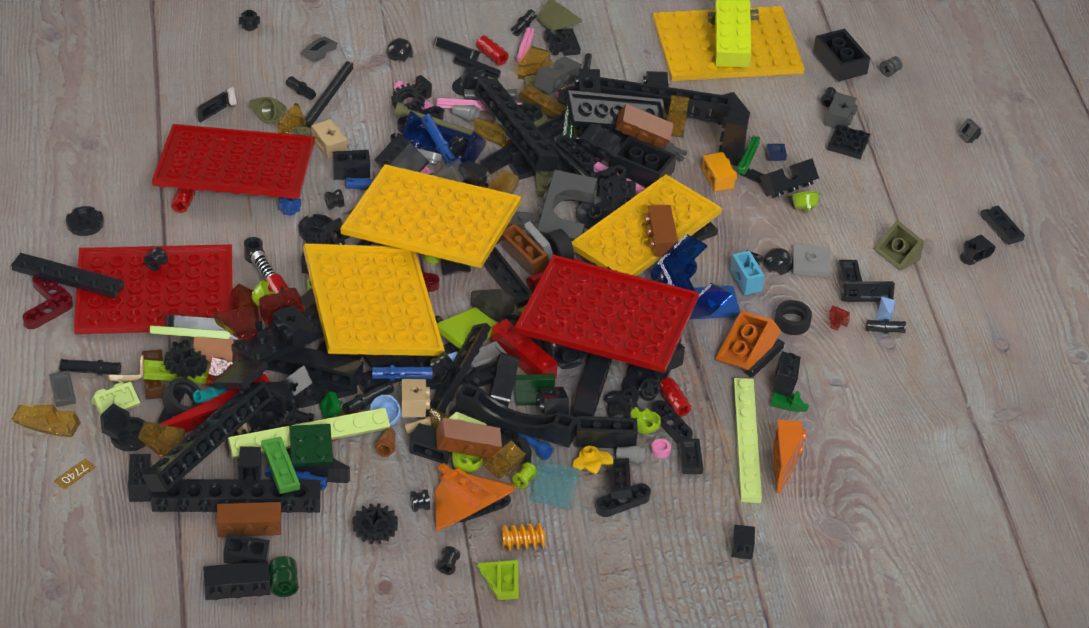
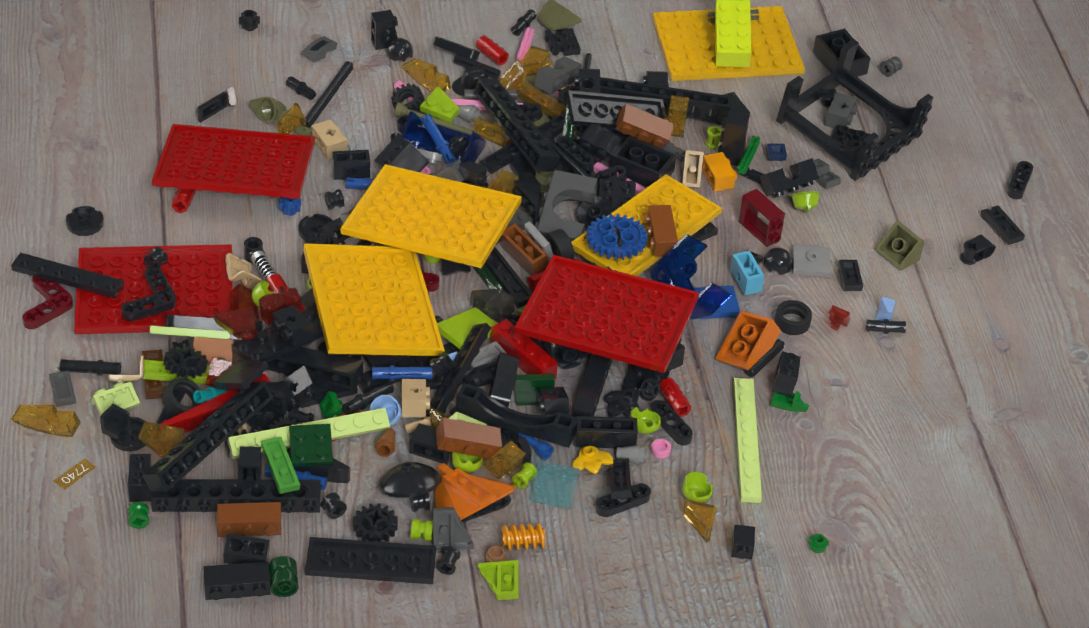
(138, 515): none -> green wheel
(156, 299): none -> black beam
(240, 270): none -> tan piece
(333, 505): none -> black wheel
(371, 560): none -> black plate
(383, 28): none -> black brick
(409, 480): none -> black dish
(421, 530): none -> lime wheel
(424, 85): black plate -> none
(426, 75): none -> clear yellow slope
(440, 106): none -> lime wing
(449, 530): none -> dark grey wing
(488, 278): none -> clear green axle
(495, 554): none -> medium nougat plate
(514, 77): none -> clear yellow slope
(530, 191): none -> black slope
(629, 234): none -> blue gear
(691, 456): black plate -> none
(692, 168): none -> tan slope
(696, 487): none -> lime hair
(701, 517): none -> clear yellow slope
(713, 137): none -> lime bush
(748, 218): none -> dark red window
(786, 450): orange slope -> none
(818, 543): none -> green plate
(826, 178): none -> dark grey slope
(867, 291): black plate -> none
(870, 153): none -> black arch
(970, 130): black tile -> none
(1018, 174): none -> black beam

